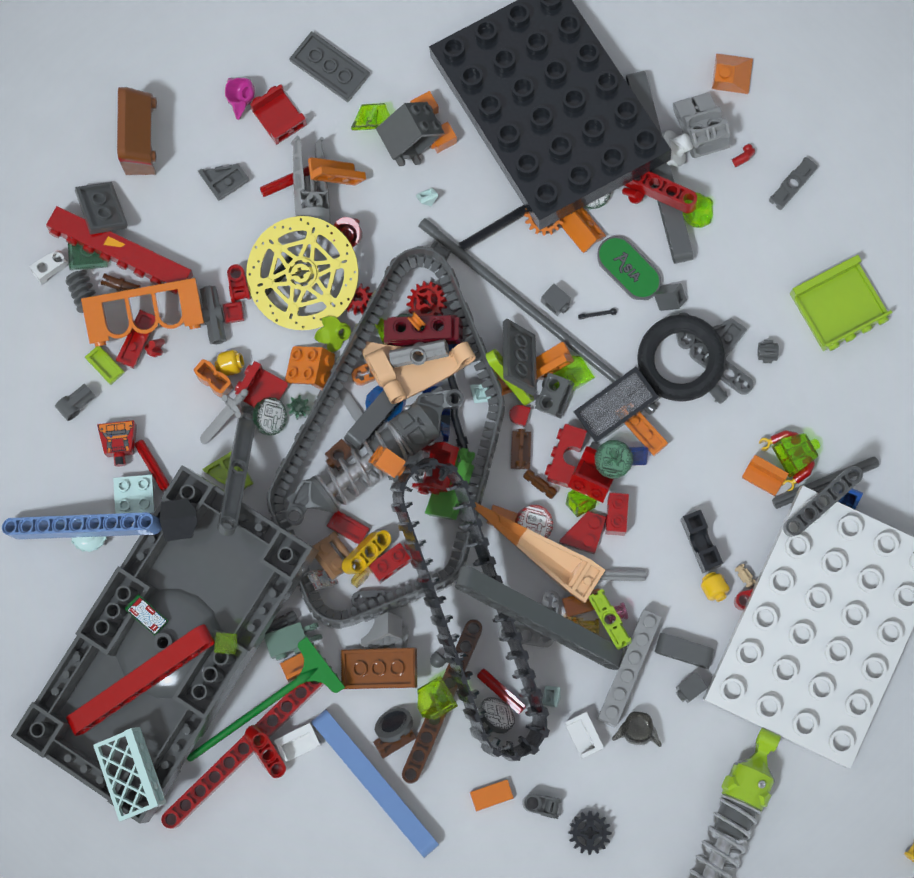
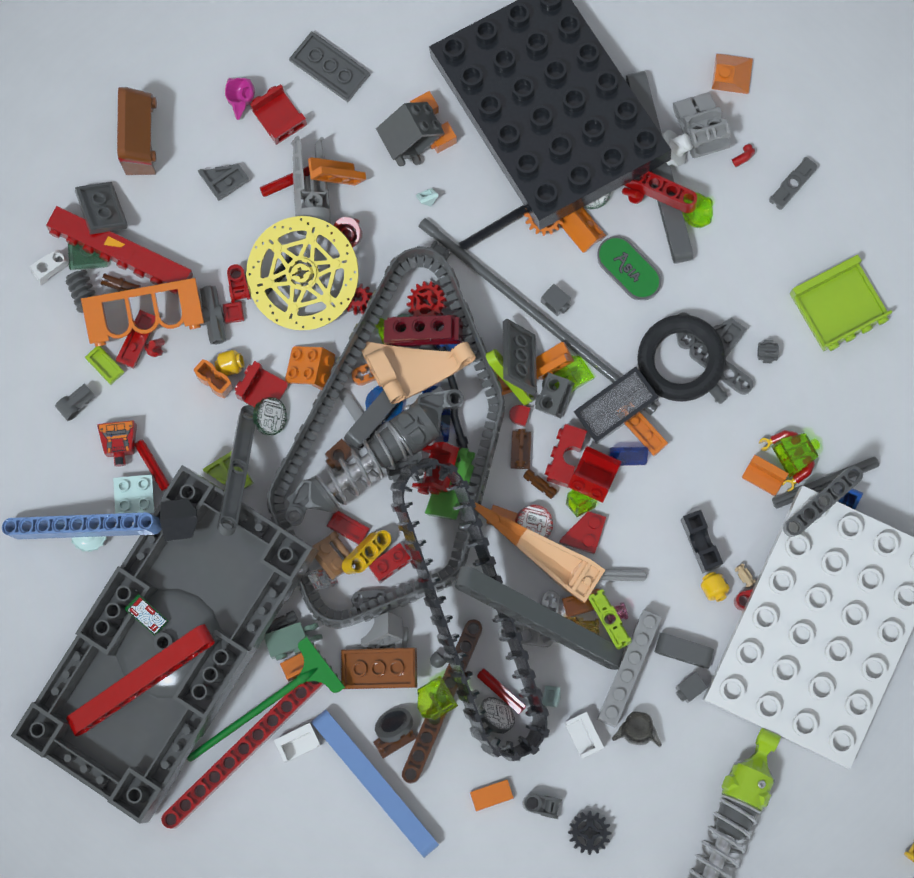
(142, 764): light aqua fence -> none
(225, 643): clear neon green tile -> none
(232, 407): light grey sword -> none
(262, 744): red beam -> none
(294, 403): clear green gear -> none
(330, 333): lime plate -> none
(359, 578): clear yellow tile -> none
(370, 116): clear neon green slope -> none
(387, 462): orange arch -> none
(416, 321): orange bush -> none
(430, 351): light grey piece -> none
(478, 393): light aqua slope -> none
(612, 311): black hinge -> none
(613, 459): clear green tile -> none
(617, 514): red brick -> none
(670, 297): dark grey panel -> none

